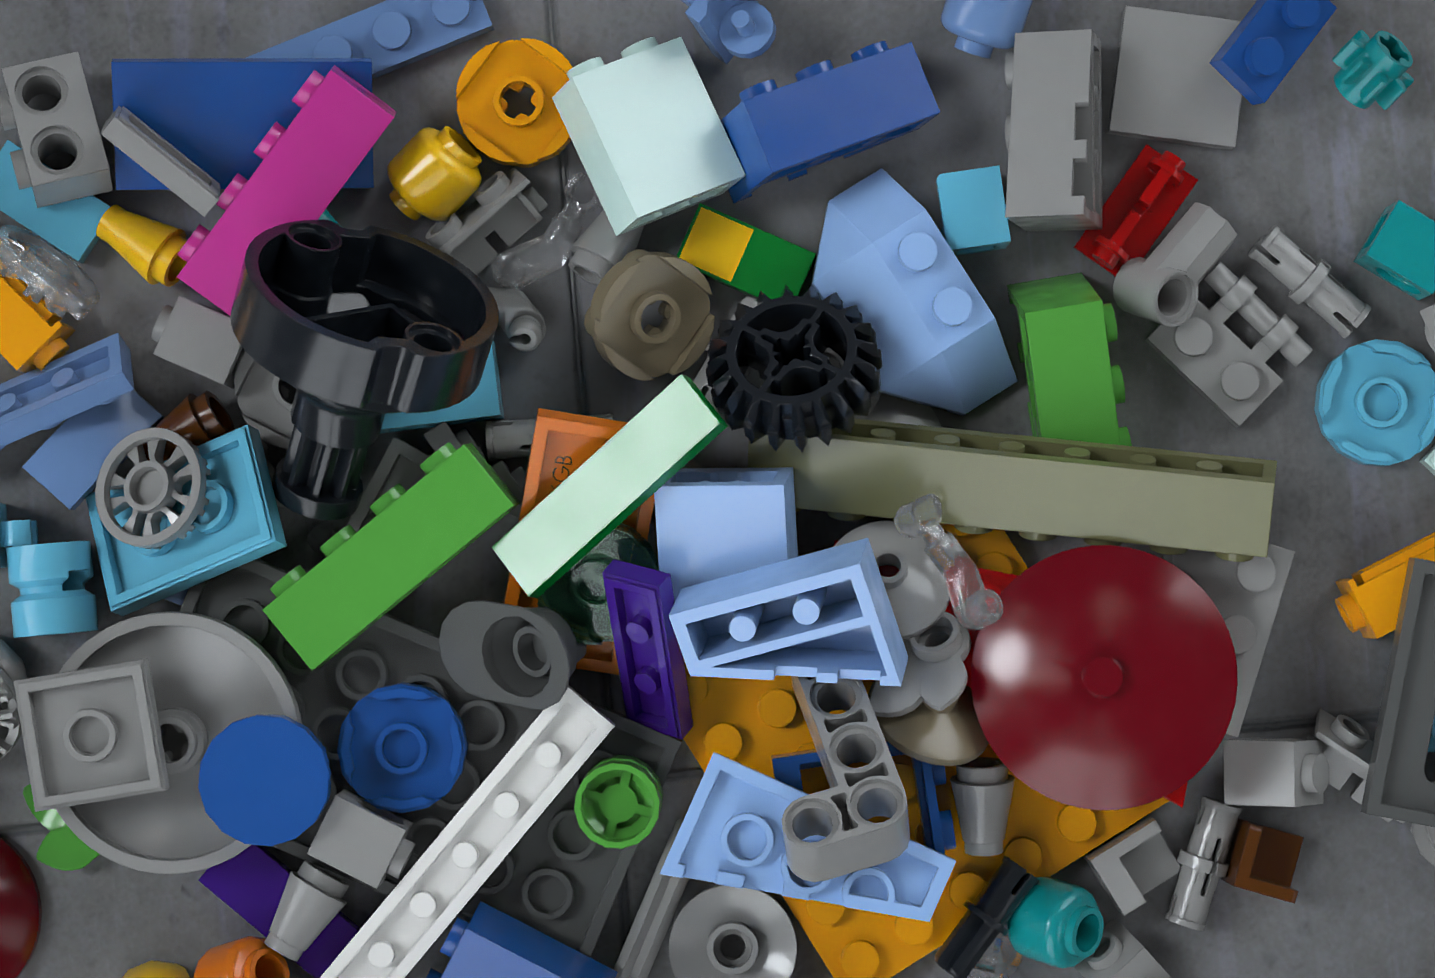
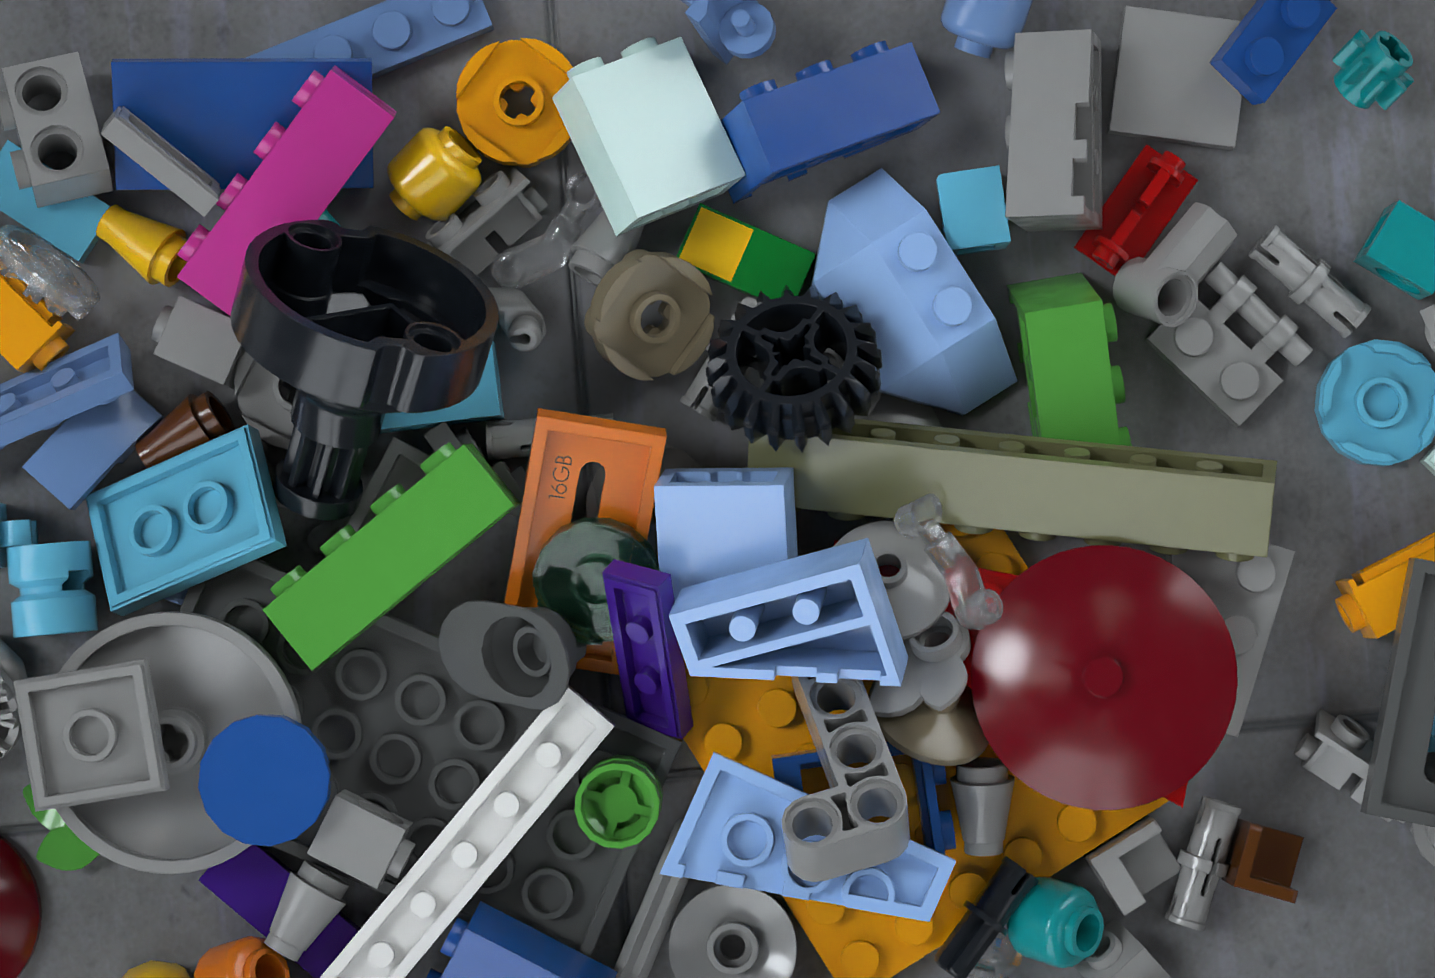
(152, 488): light grey wheel -> none
(402, 747): blue tile -> none
(609, 486): tile -> none
(1274, 772): light grey brick -> none

